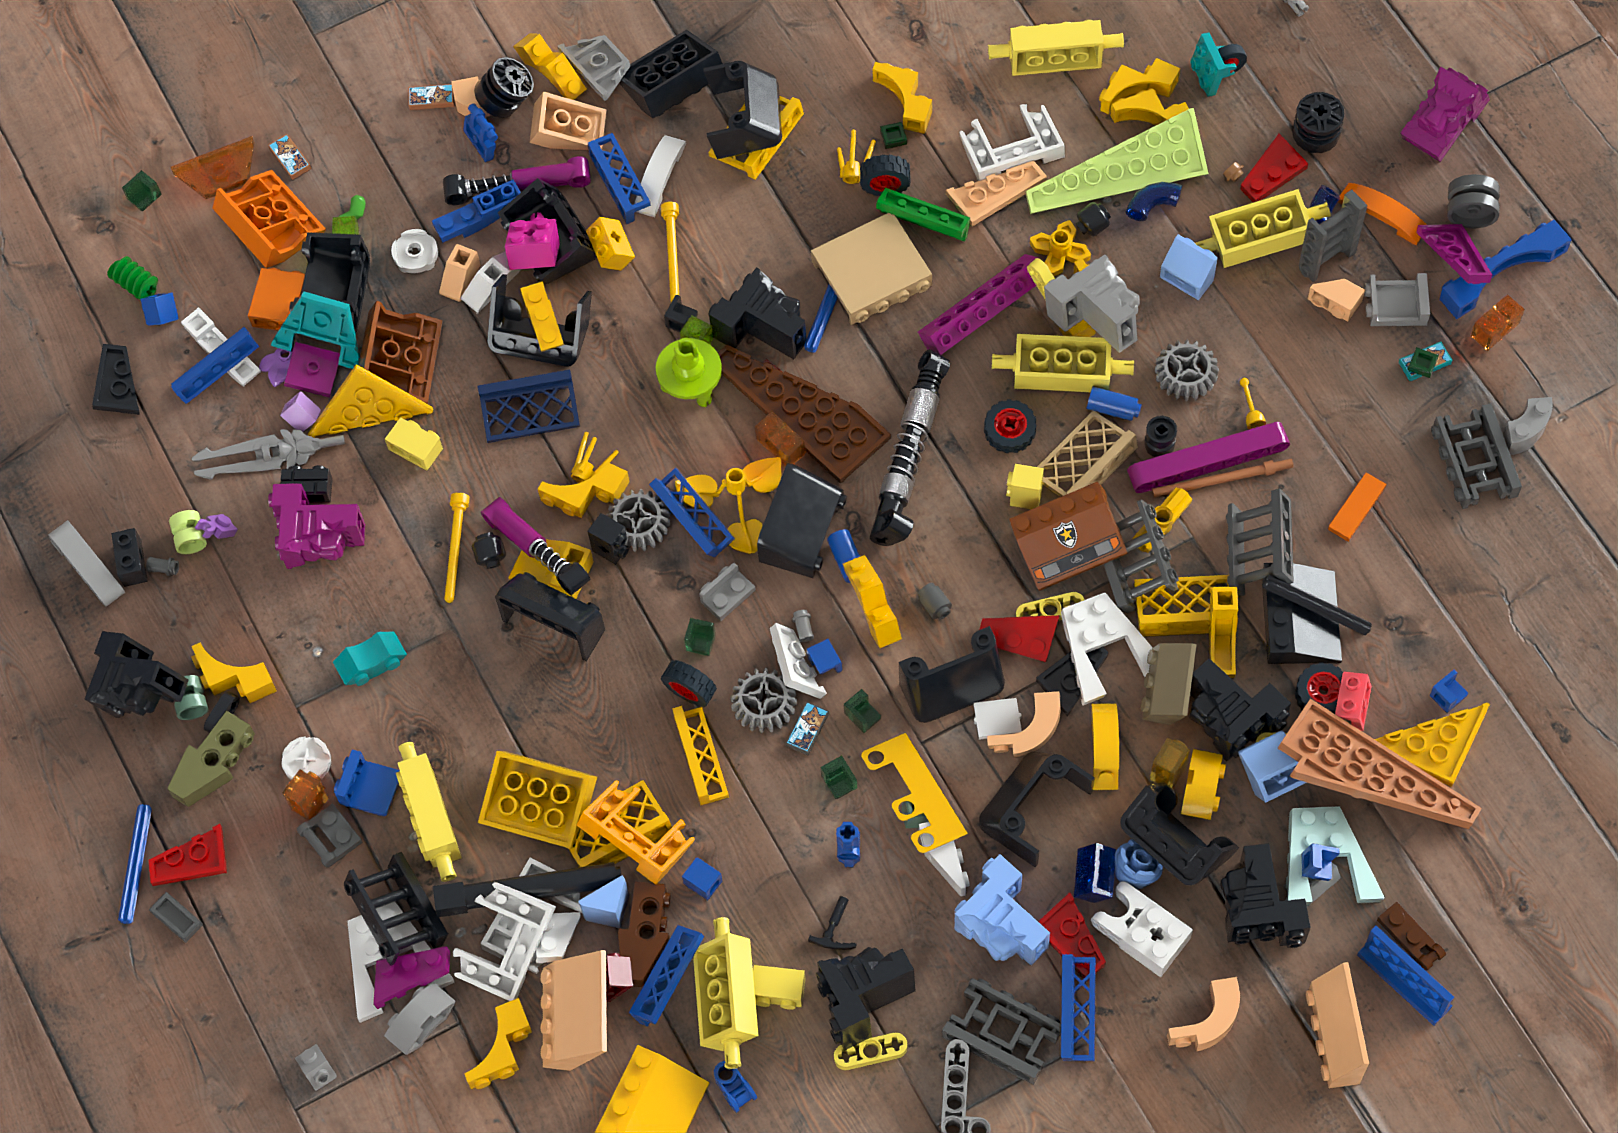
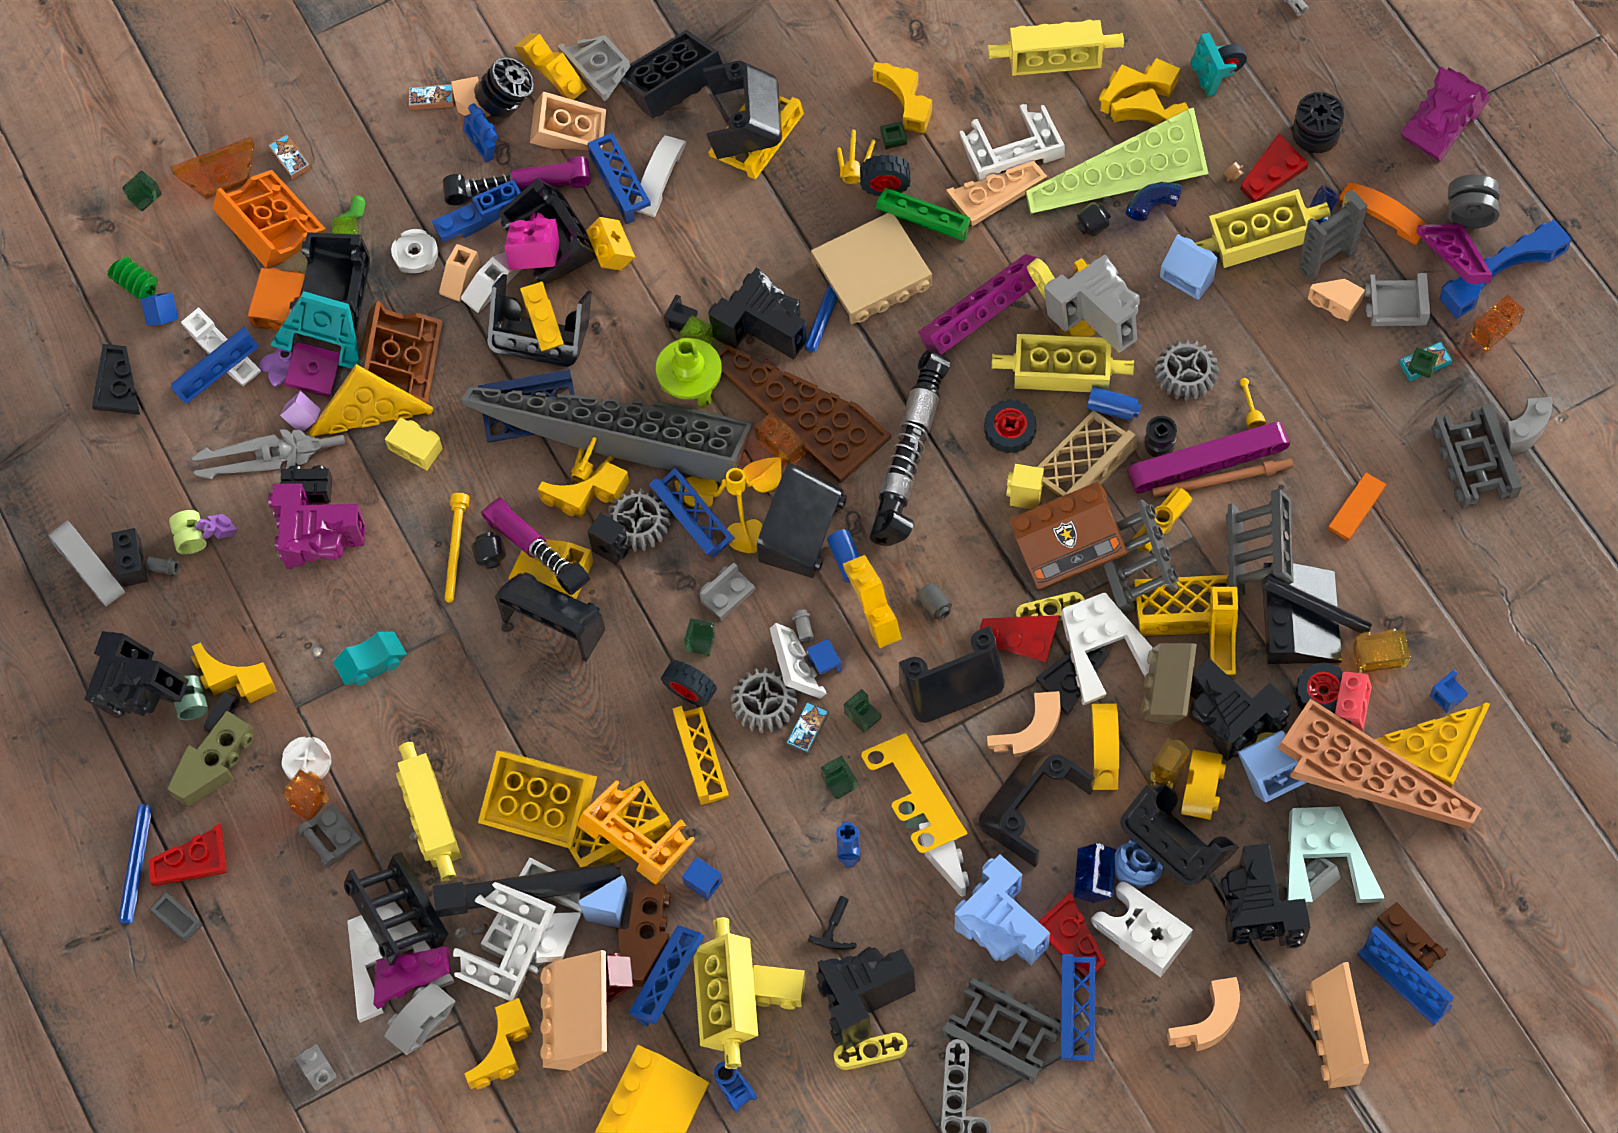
(366, 785): blue bracket -> none
(640, 433): none -> dark grey wedge
(669, 212): yellow piece -> none
(997, 717): white piece -> none
(1060, 247): yellow plant -> none
(1318, 861): blue panel -> none
(1381, 650): none -> clear yellow brick

